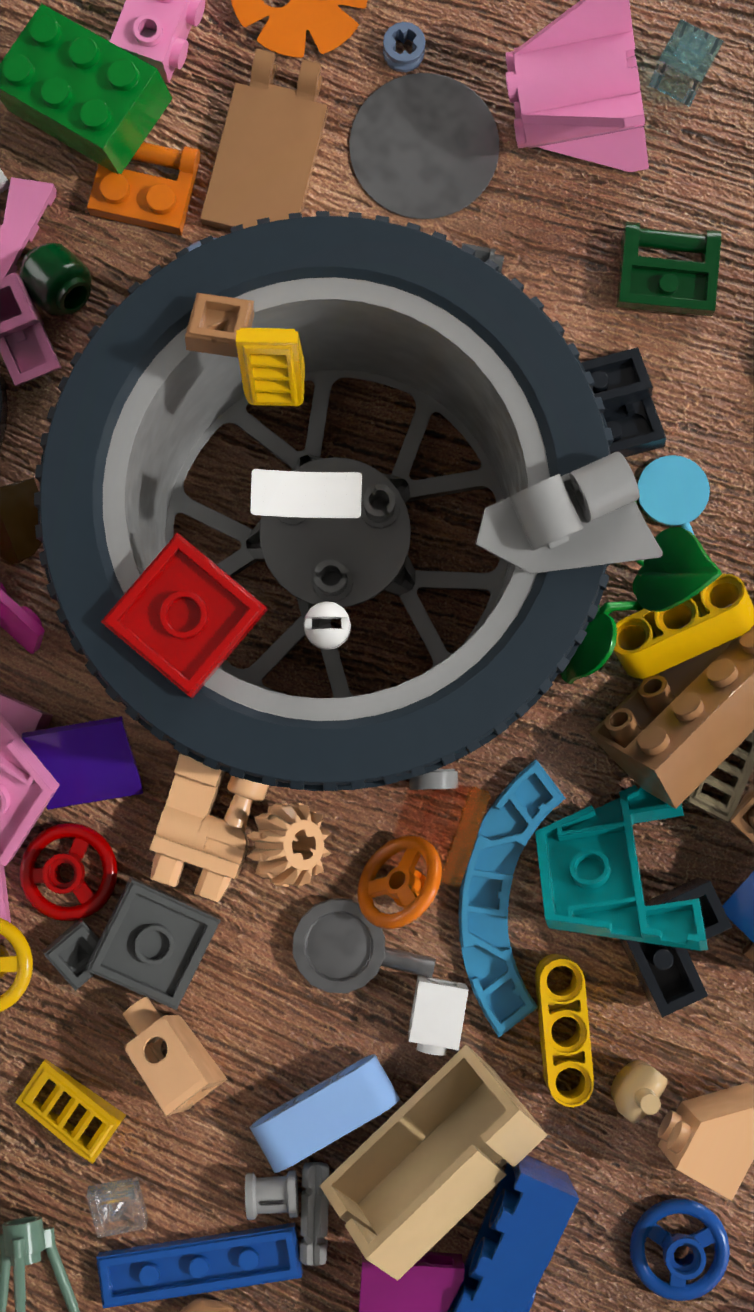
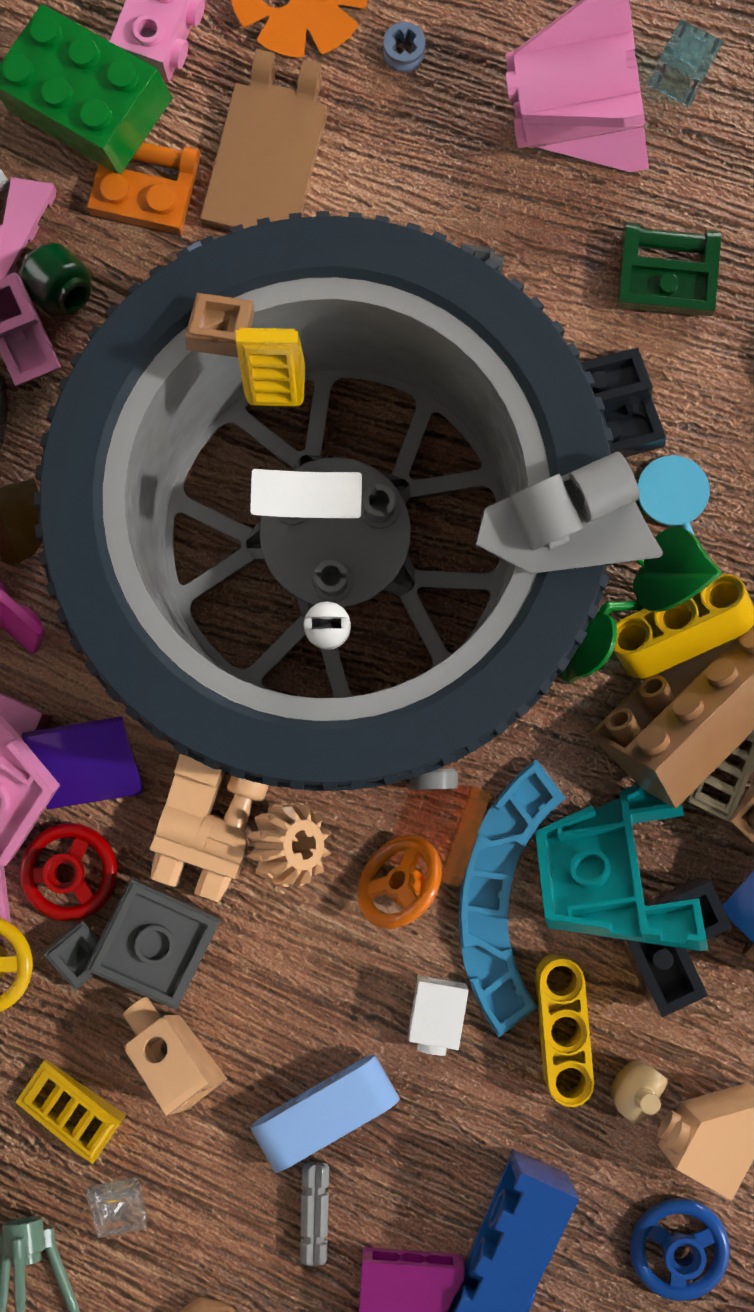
(184, 615): red tile -> none
(199, 1265): blue tile -> none
(271, 1195): light grey bush -> none
(344, 951): flat silver piece -> none
(424, 146): flat silver sticker -> none
(431, 1162): tan piece -> none

